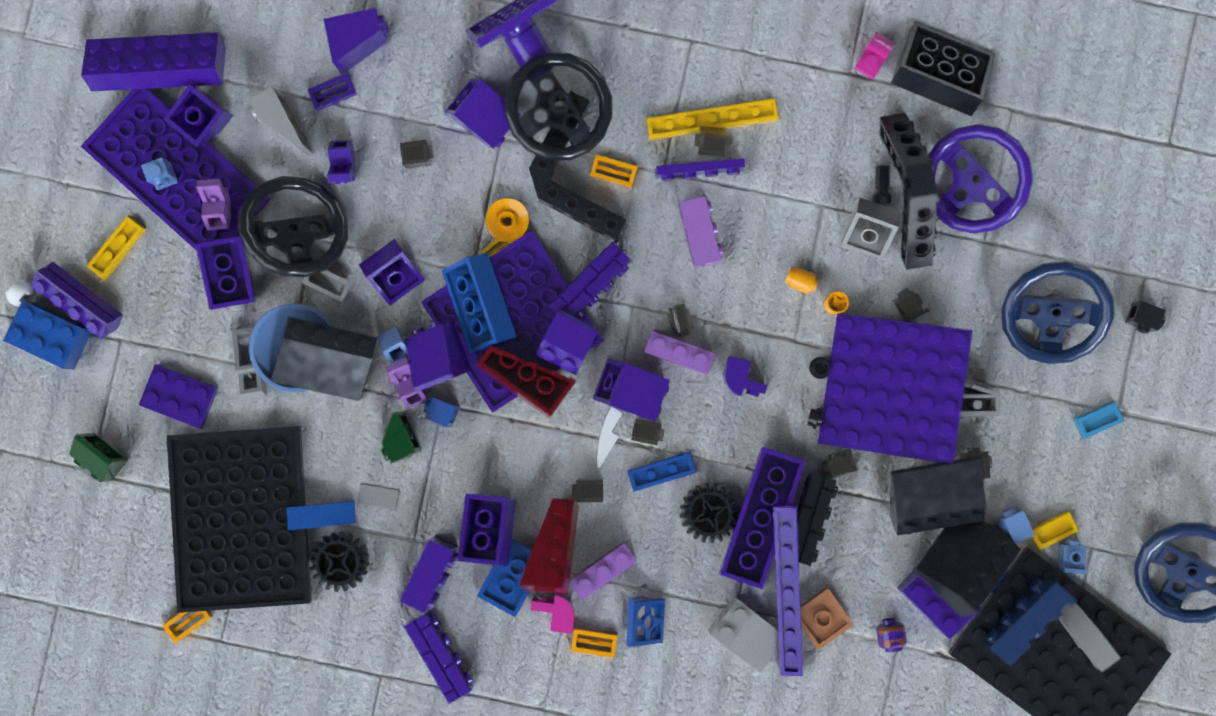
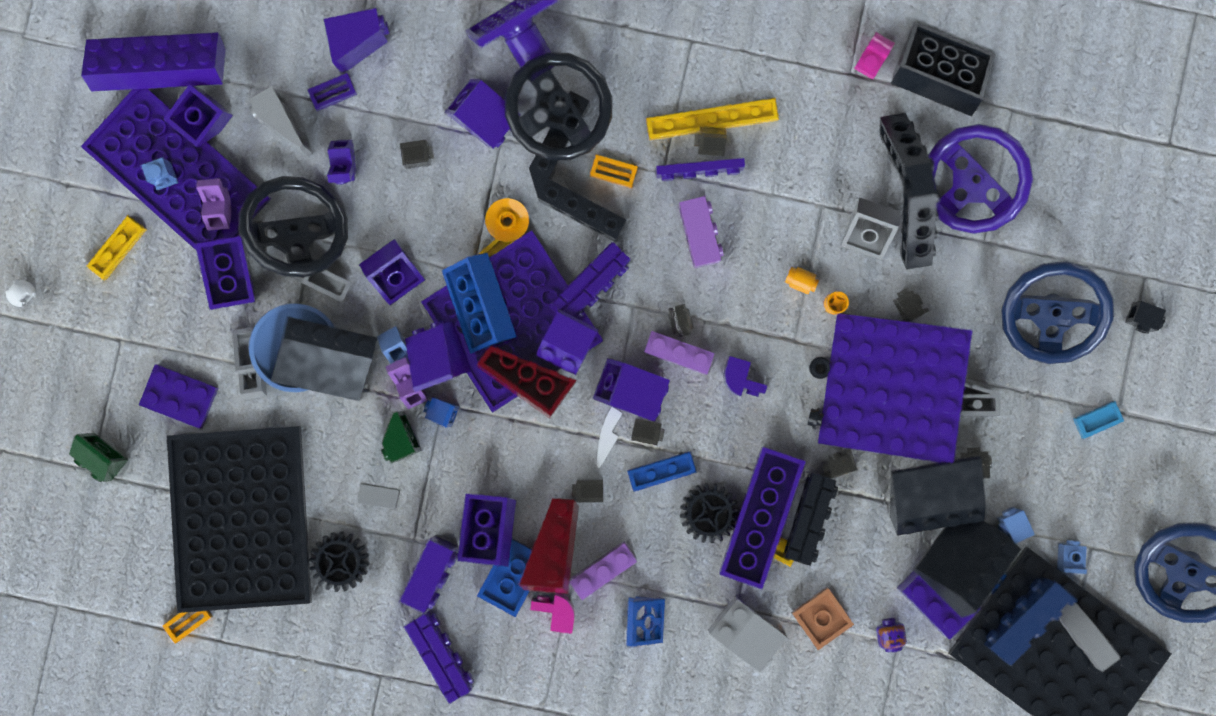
(47, 335): blue brick -> none
(76, 300): dark purple brick -> none
(321, 515): blue tile -> none
(594, 642): light orange tile -> none
(788, 589): dark purple plate -> none
(882, 183): black bar -> none
(1054, 530): yellow tile -> none

